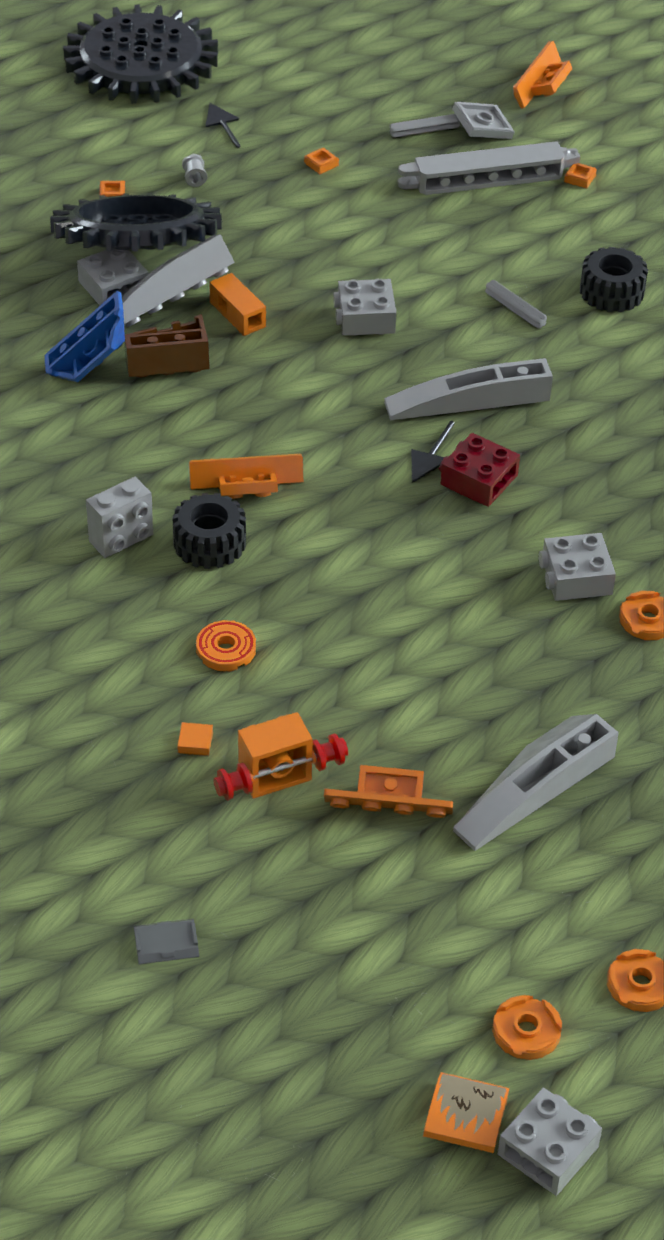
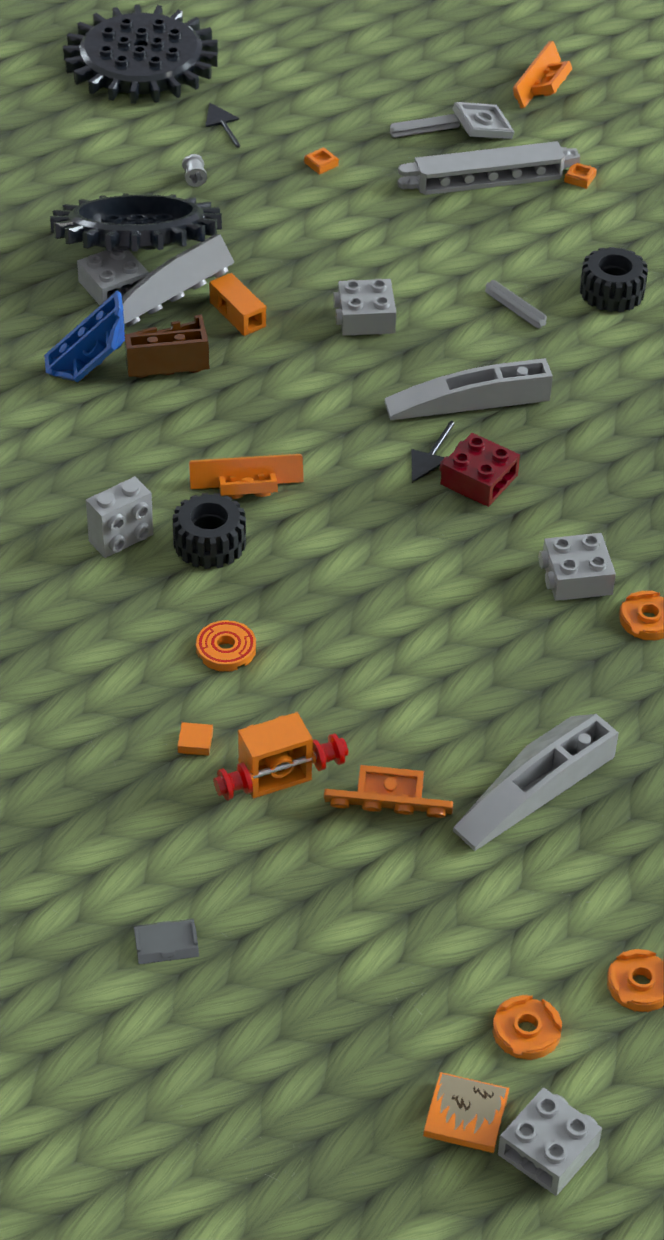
(112, 188): orange tile -> none

